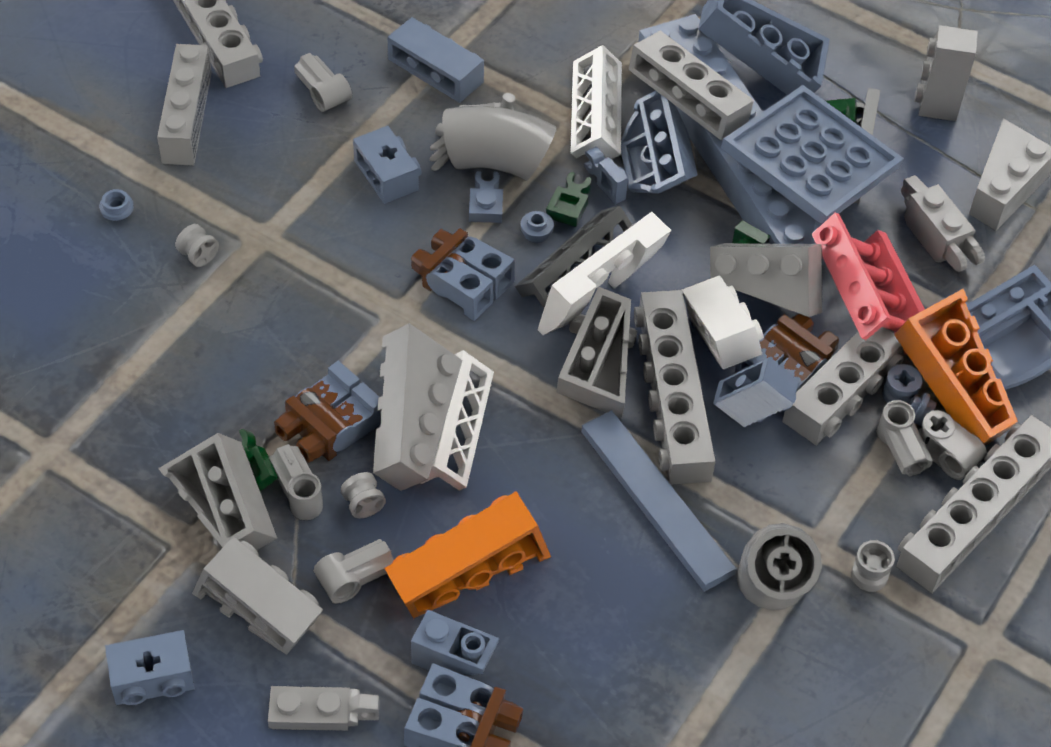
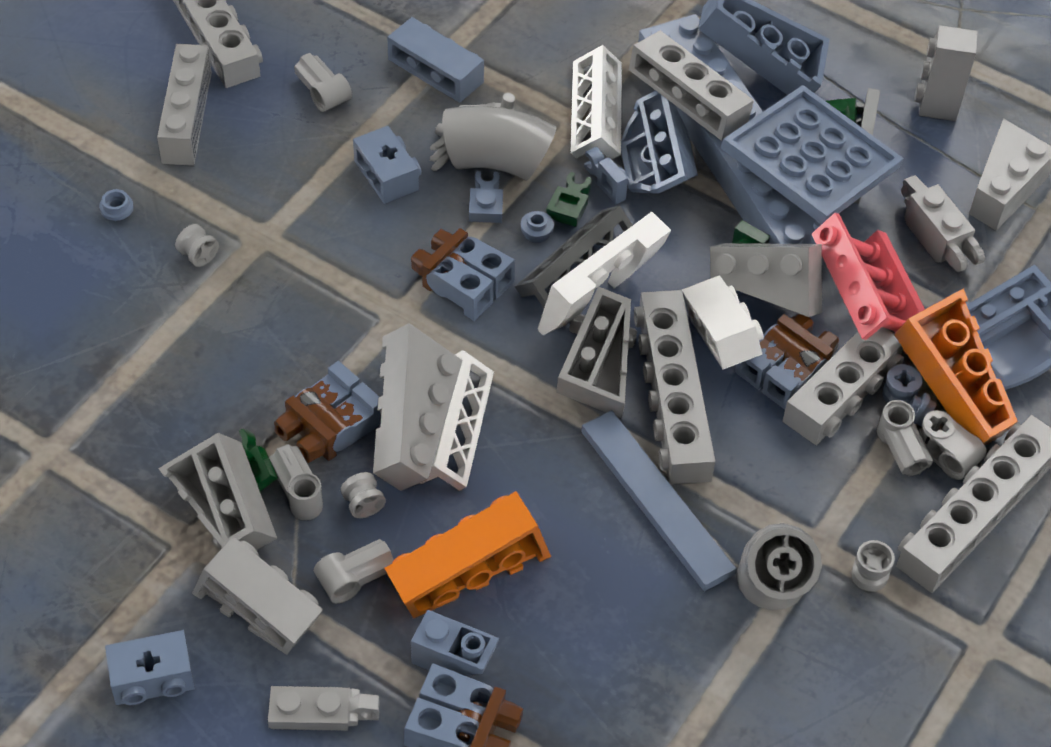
(757, 392): sand blue brick -> none

